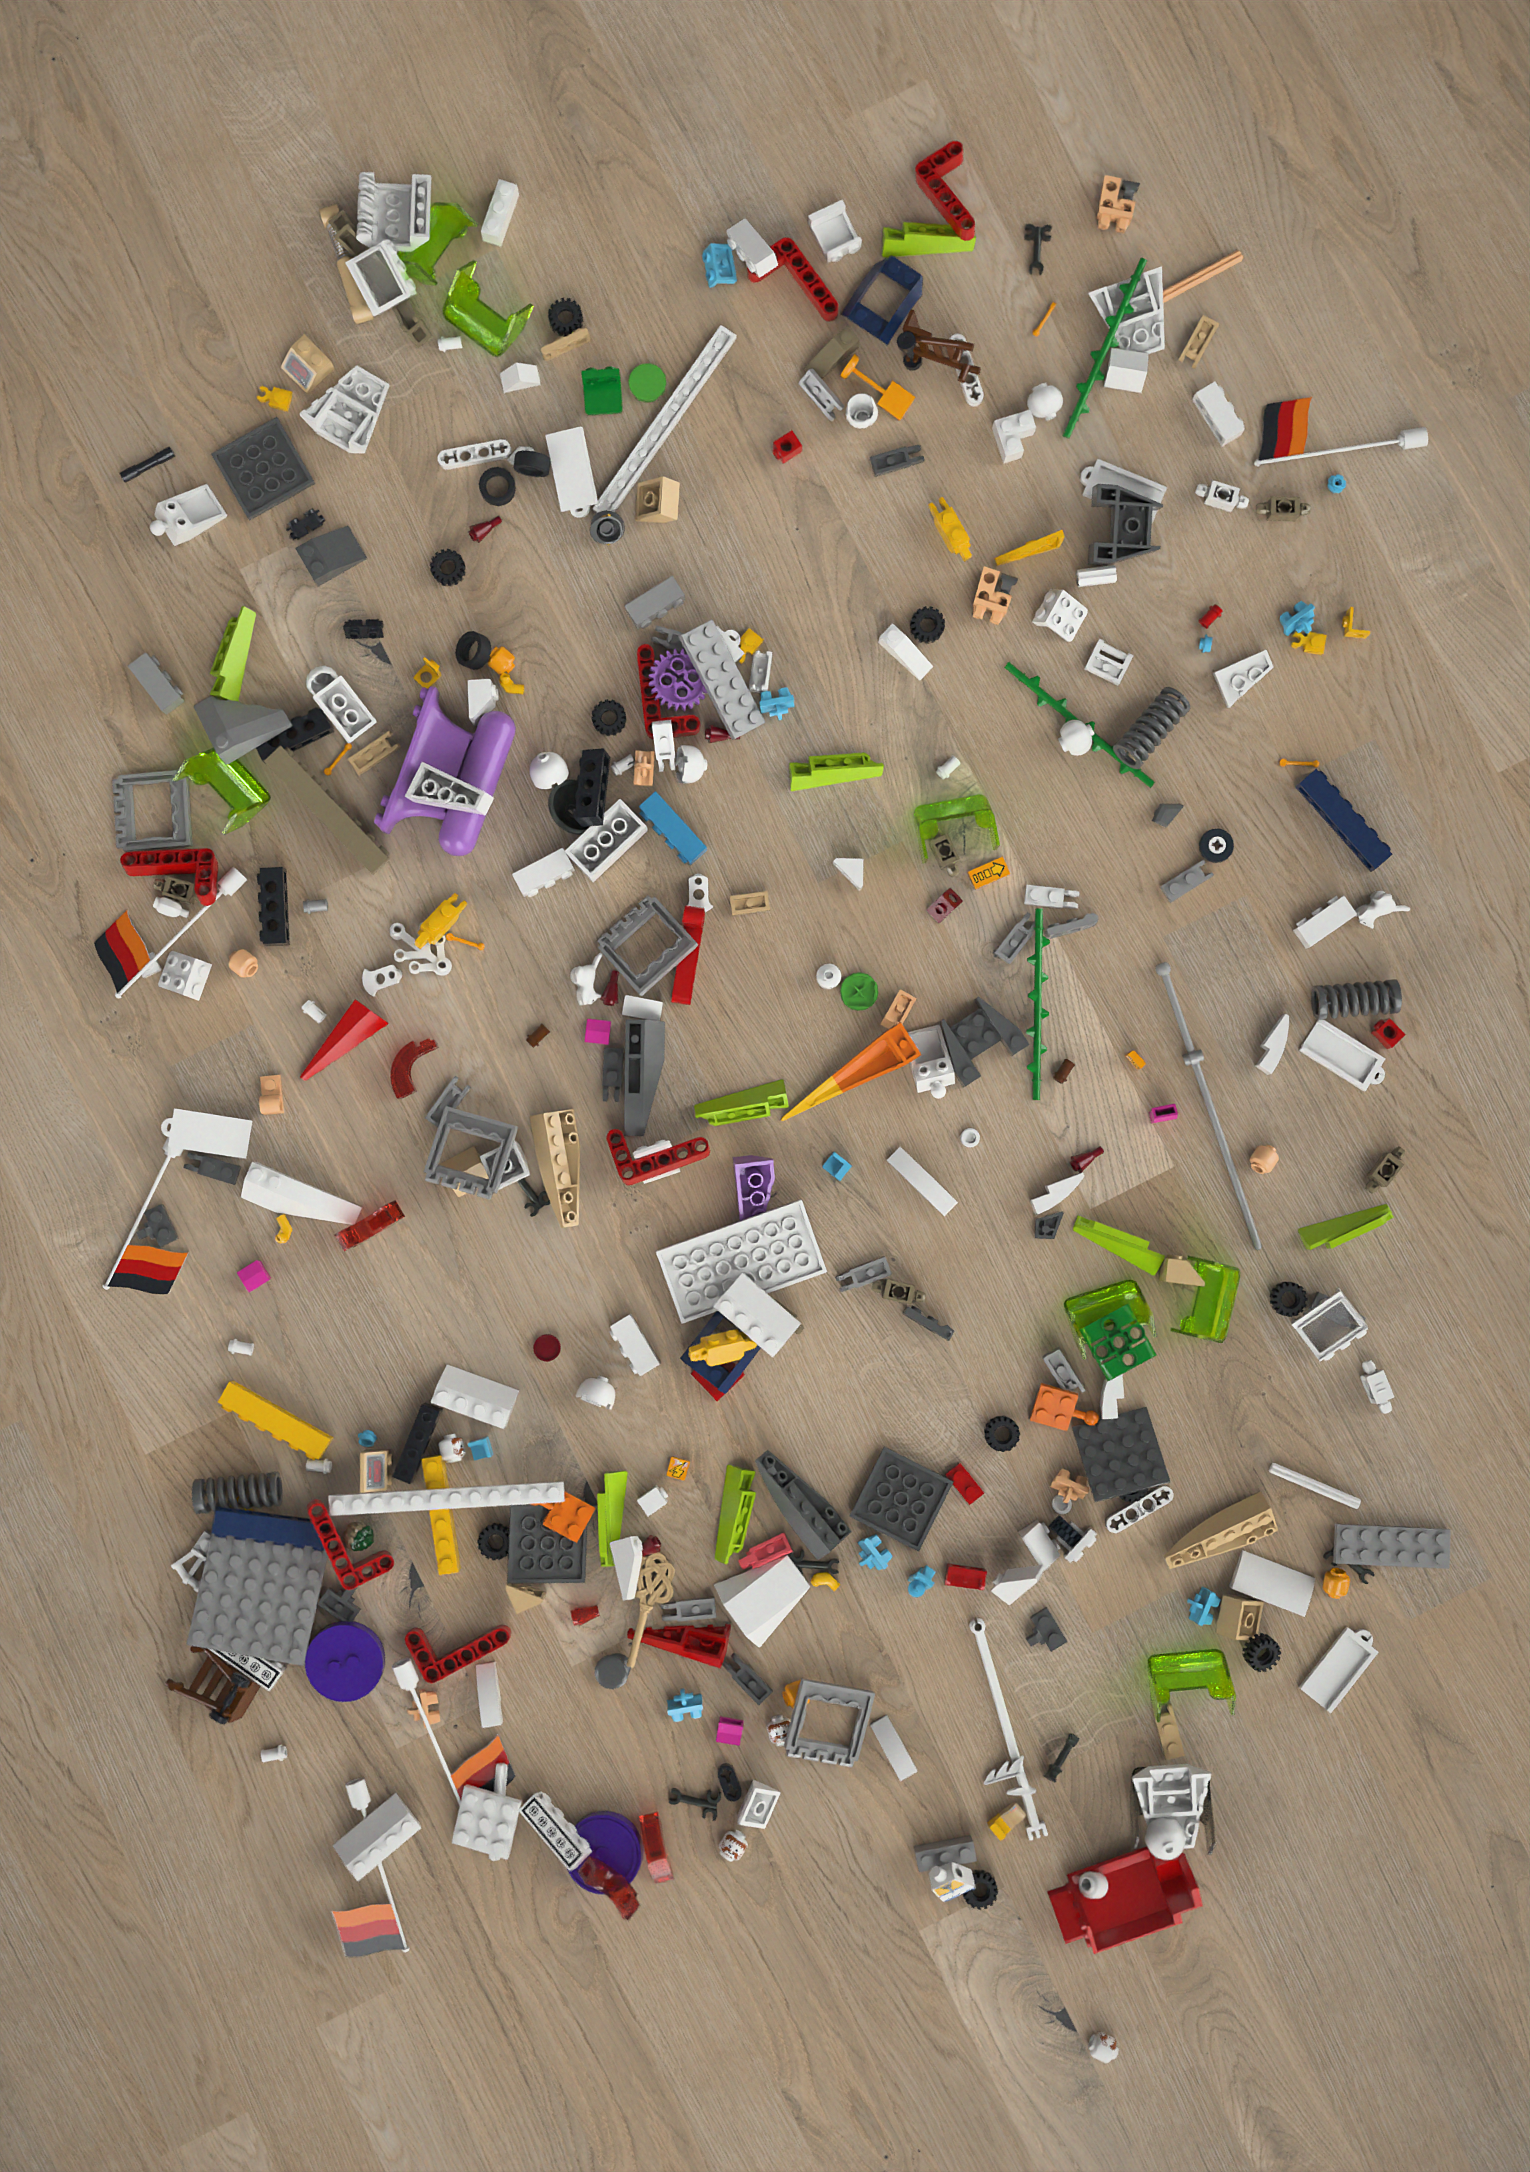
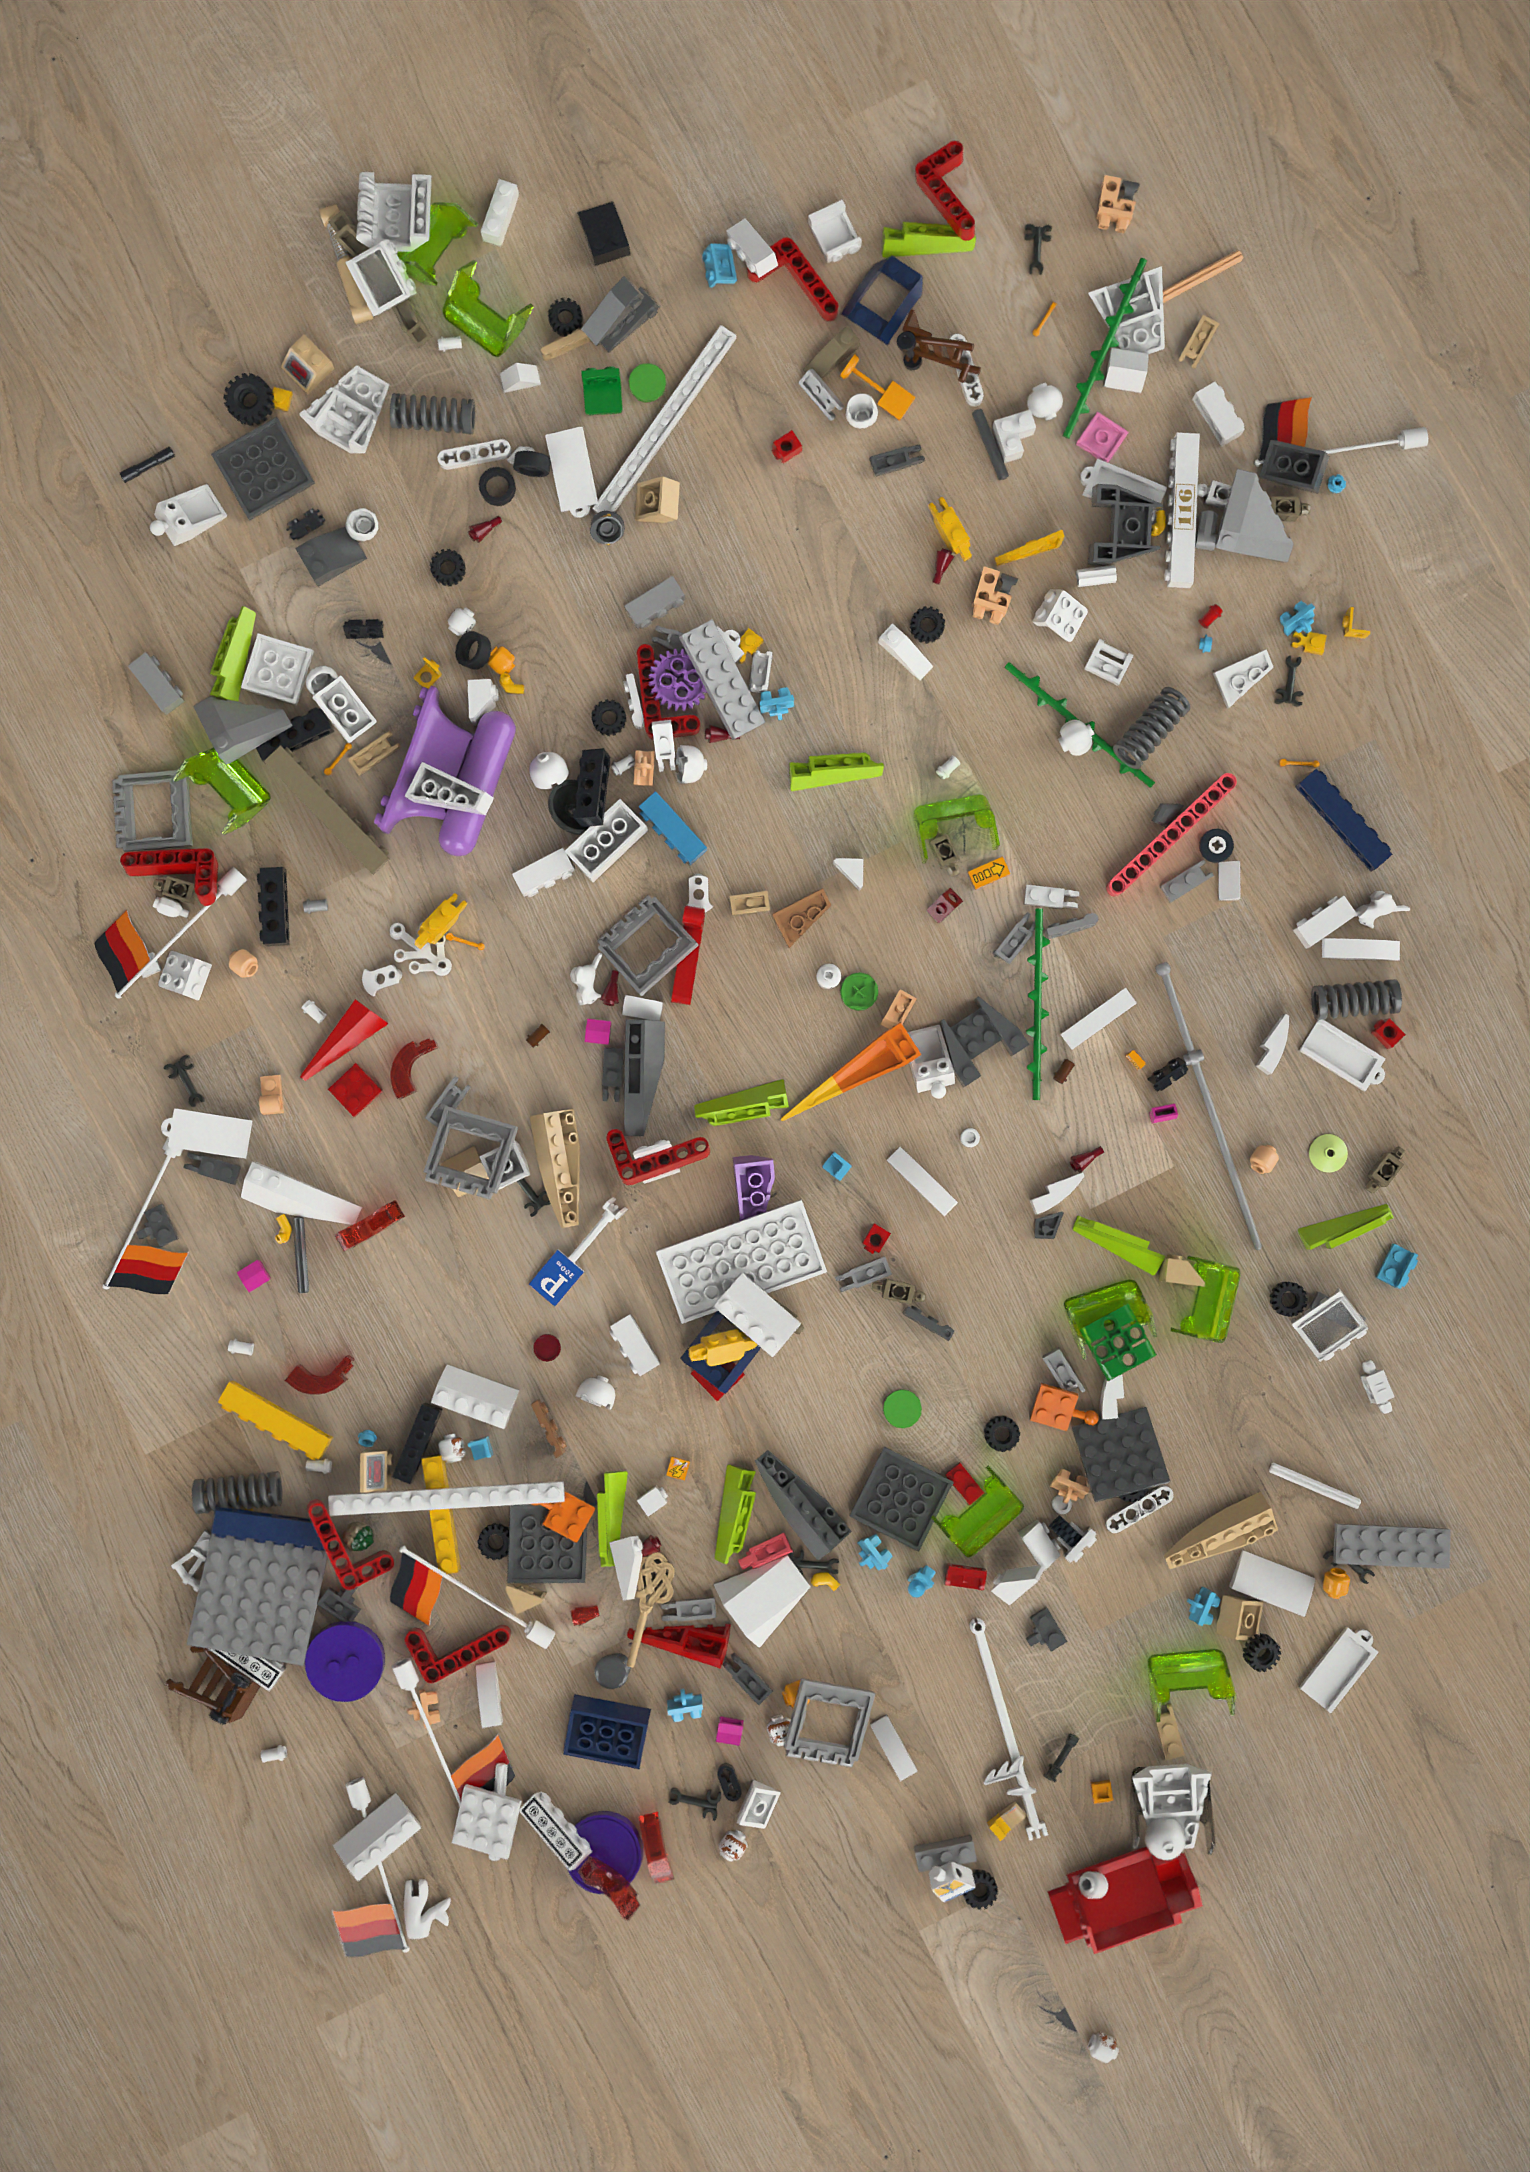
(179, 1068): none -> pearl dark grey bar
(239, 390): none -> black tyre
(277, 669): none -> white plate
(300, 1255): none -> dark grey axle
(312, 1384): none -> clear red arch
(355, 1090): none -> red plate
(362, 524): none -> white hair
(399, 416): none -> dark grey piece
(417, 1925): none -> white piece
(420, 1584): none -> flag
(461, 621): none -> white head
(541, 1410): none -> medium nougat wing
(561, 1271): none -> piece
(604, 233): none -> black slope
(606, 1731): none -> dark blue slope
(620, 314): none -> dark grey wedge
(634, 703): none -> white hinge
(800, 915): none -> medium nougat wing
(884, 1235): none -> red brick
(902, 1408): none -> bright green tile
(943, 561): none -> dark red cone
(983, 1518): none -> clear neon green windscreen
(990, 444): none -> dark grey axle
(1098, 1018): none -> white slope
(1101, 1791): none -> light orange tile
(1102, 437): none -> bright pink tile
(1160, 524): none -> yellow arm
(1174, 1068): none -> black hinge
(1179, 830): none -> coral beam
(1183, 510): none -> white brick
(1206, 536): none -> light grey piece
(1229, 880): none -> white slope
(1250, 522): none -> light grey slope
(1288, 696): none -> pearl dark grey bar
(1295, 466): none -> dark grey slope
(1319, 1157): none -> yellowish green dish
(1360, 949): none -> white slope
(1397, 1266): none -> medium azure bracket

